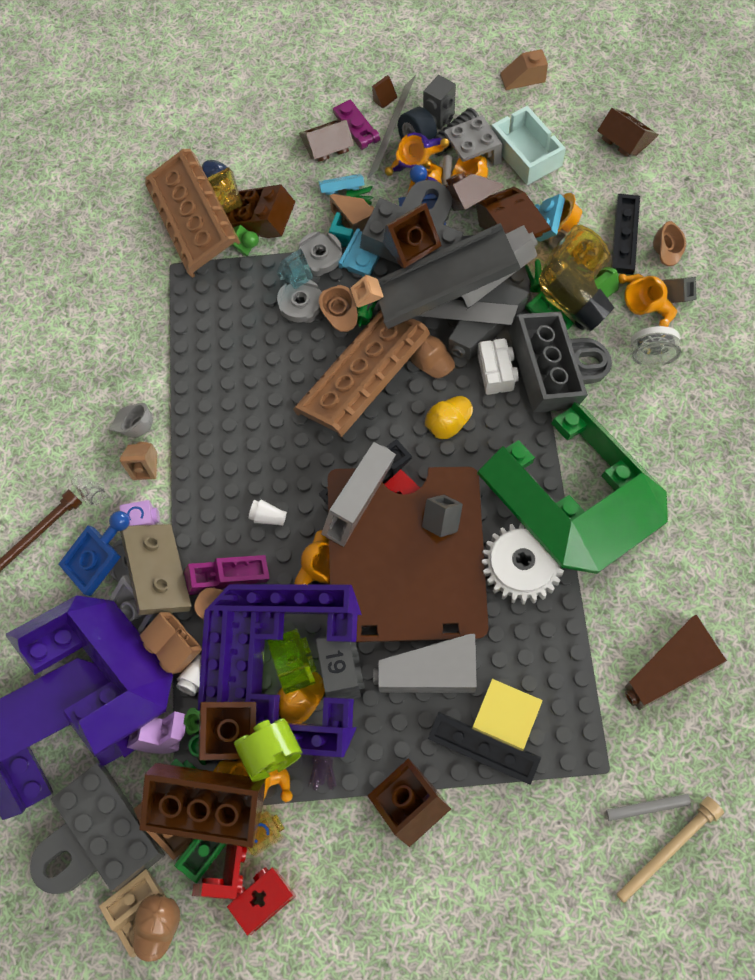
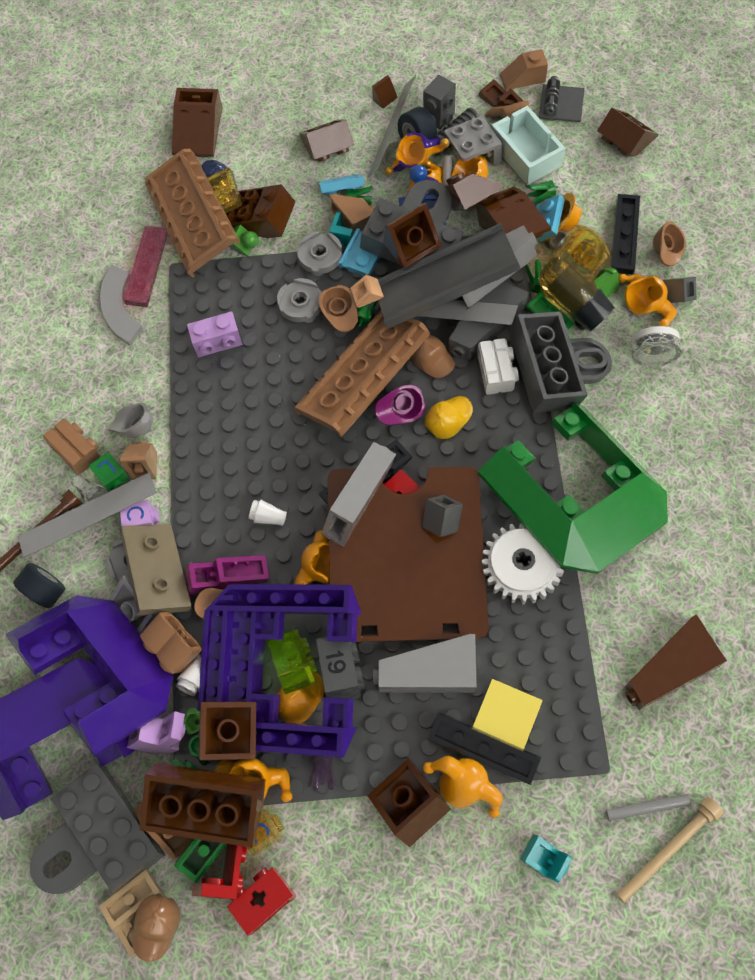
(39, 585): none -> black wheel
(71, 446): none -> medium nougat brick
(86, 514): none -> light grey sticker
(92, 555): blue plate -> none
(109, 472): none -> green brick
(113, 307): none -> light grey tile
(146, 266): none -> clear pink plate
(196, 120): none -> reddish brown slope
(214, 334): none -> lavender brick
(268, 749): lime brick -> none
(295, 269): clear light blue slope -> none
(357, 124): magenta plate -> none
(400, 405): none -> magenta piece
(465, 783): none -> light orange piece
(497, 96): none -> reddish brown slope
(504, 111): none -> medium nougat piece
(543, 191): none -> green piece
(546, 859): none -> teal bracket
(561, 101): none -> dark grey hinge

